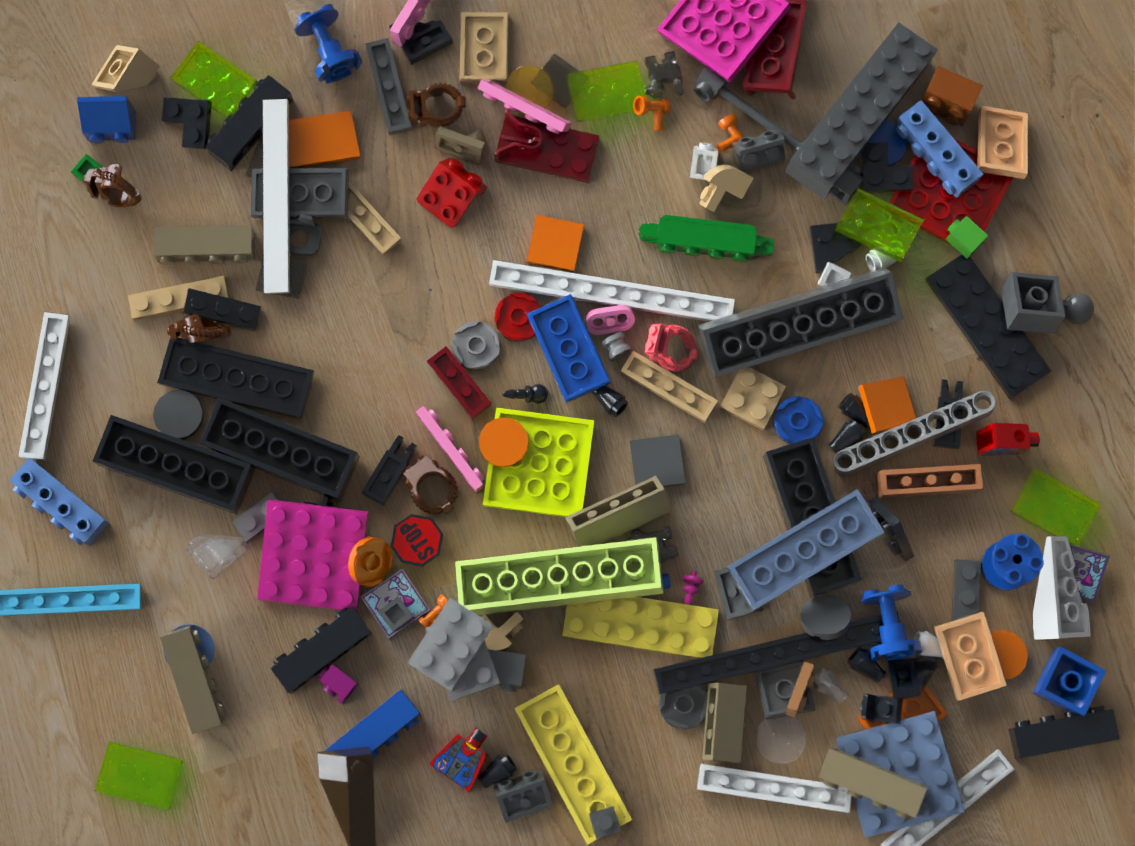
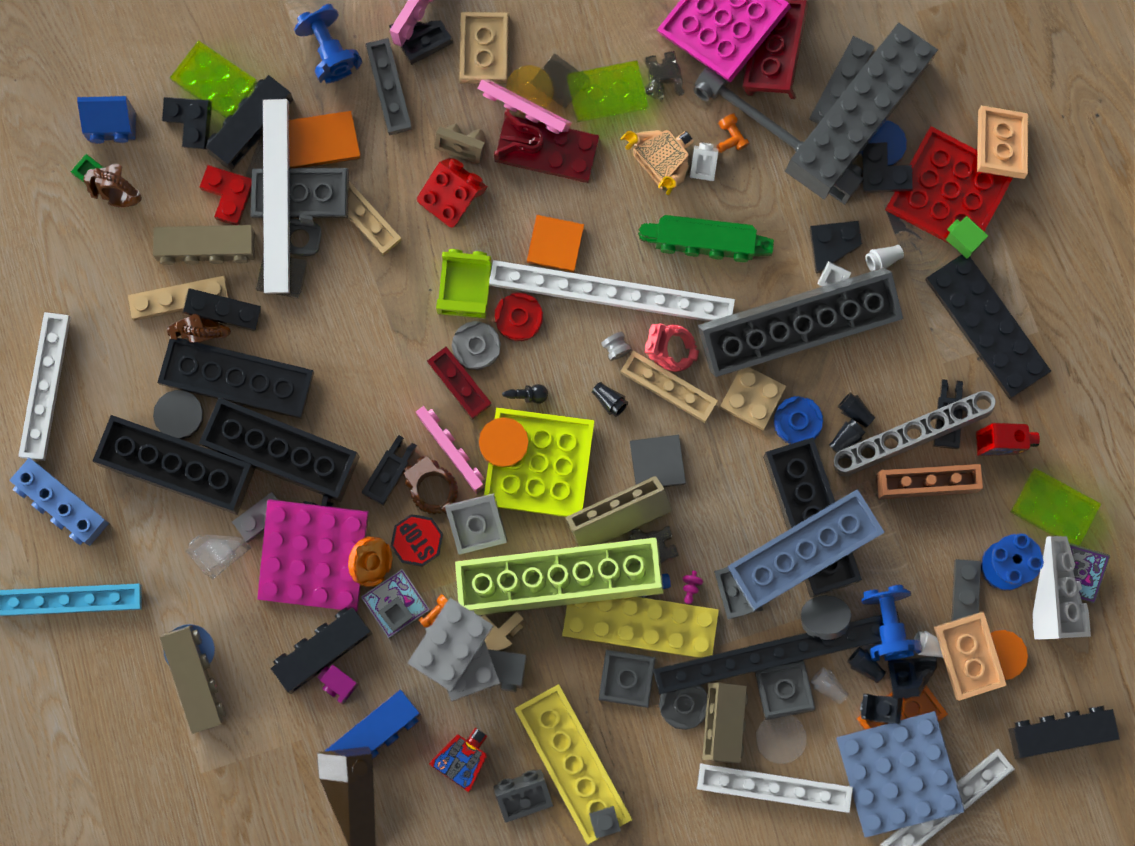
(126, 70): tan slope -> none
(139, 775): clear neon green plate -> none
(233, 191): none -> red plate
(418, 112): reddish brown piece -> none
(464, 284): none -> lime panel
(476, 523): none -> light grey plate
(499, 769): black cone -> none
(568, 348): blue tile -> none
(609, 320): bright pink plate -> none
(627, 678): none -> dark grey tile
(643, 106): orange piece -> none
(661, 155): none -> light nougat torso
(723, 179): tan brick -> none
(759, 150): dark grey bracket -> none
(798, 700): medium nougat plate -> none
(851, 63): none -> dark grey plate
(873, 782): dark tan brick -> none
(879, 225): clear neon green plate -> none
(886, 404): orange tile -> none
(892, 528): black plate -> none
(938, 149): medium blue brick -> none
(951, 96): dark orange brick -> none
(1036, 304): dark grey brick -> none
(1068, 681): blue slope -> none

